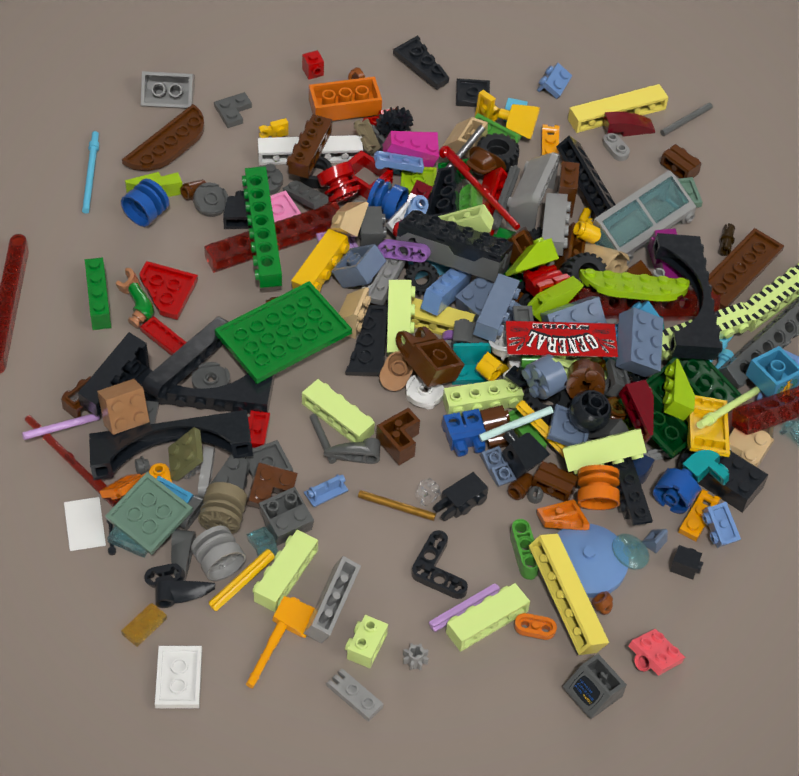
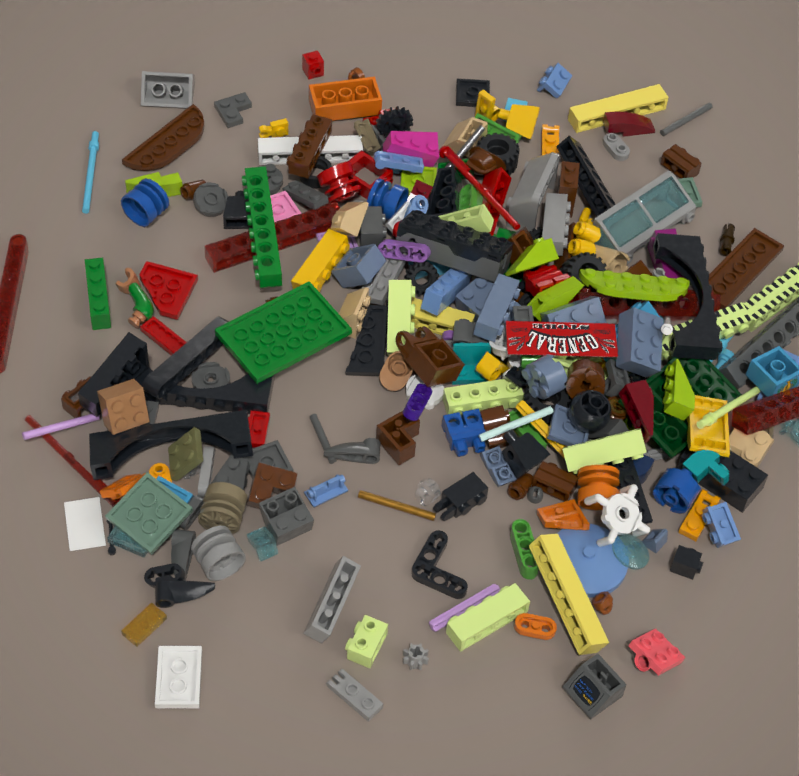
(142, 465): dark grey plate -> none
(241, 580): yellow axle -> none
(285, 570): yellowish green brick -> none
(289, 616): light orange piece -> none
(338, 412): yellowish green brick -> none
(417, 57): black wing -> none
(417, 402): none -> dark purple beam
(505, 194): dark grey axle -> none
(579, 246): none -> yellow brick
(612, 519): none -> white plate
(666, 328): none -> white bar

